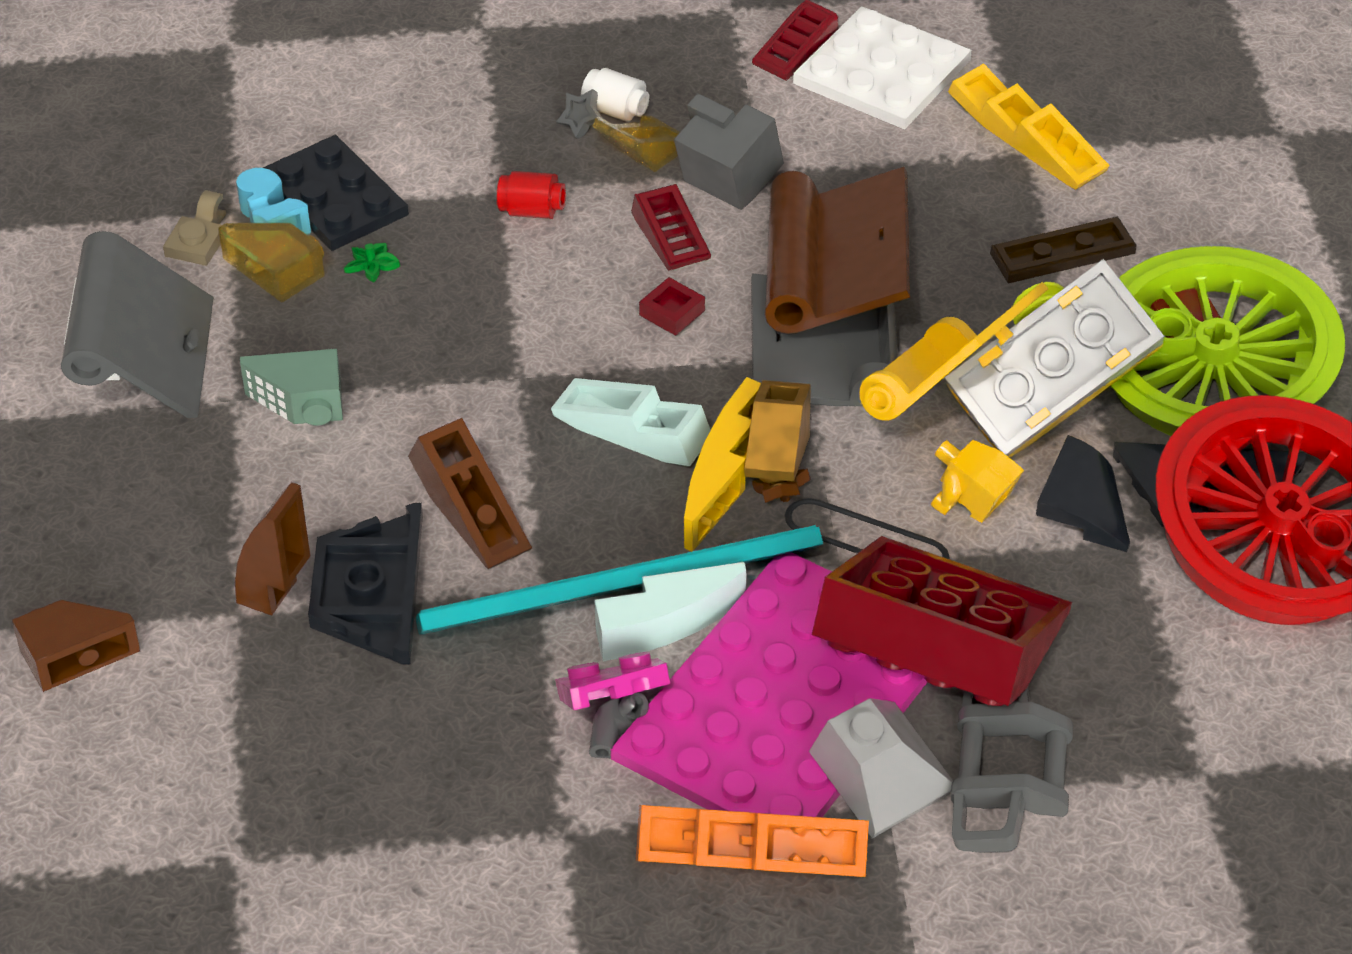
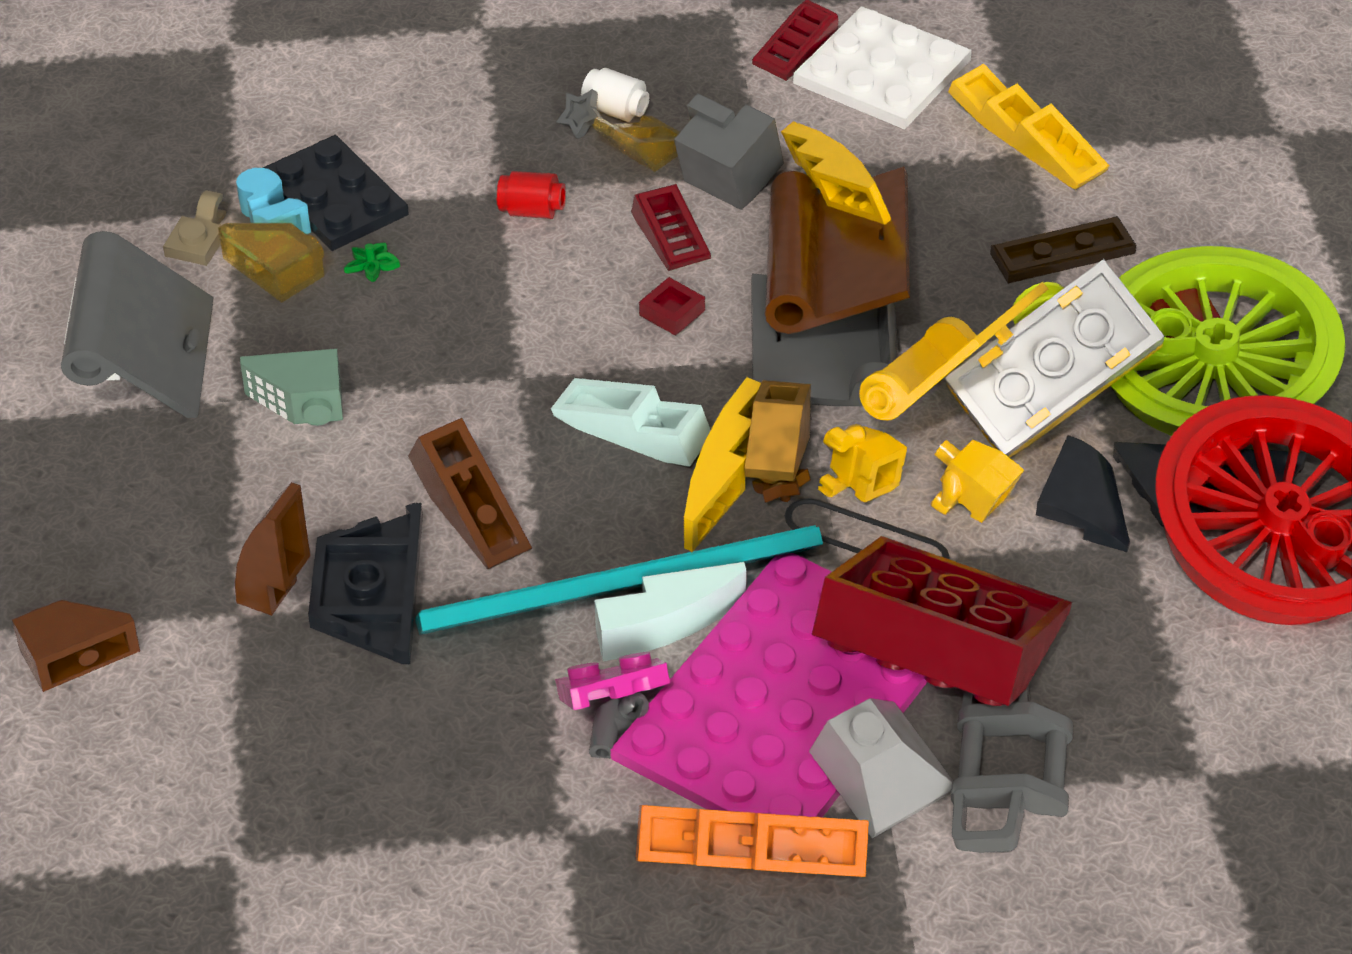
(836, 173): none -> yellow slope
(864, 461): none -> yellow piece

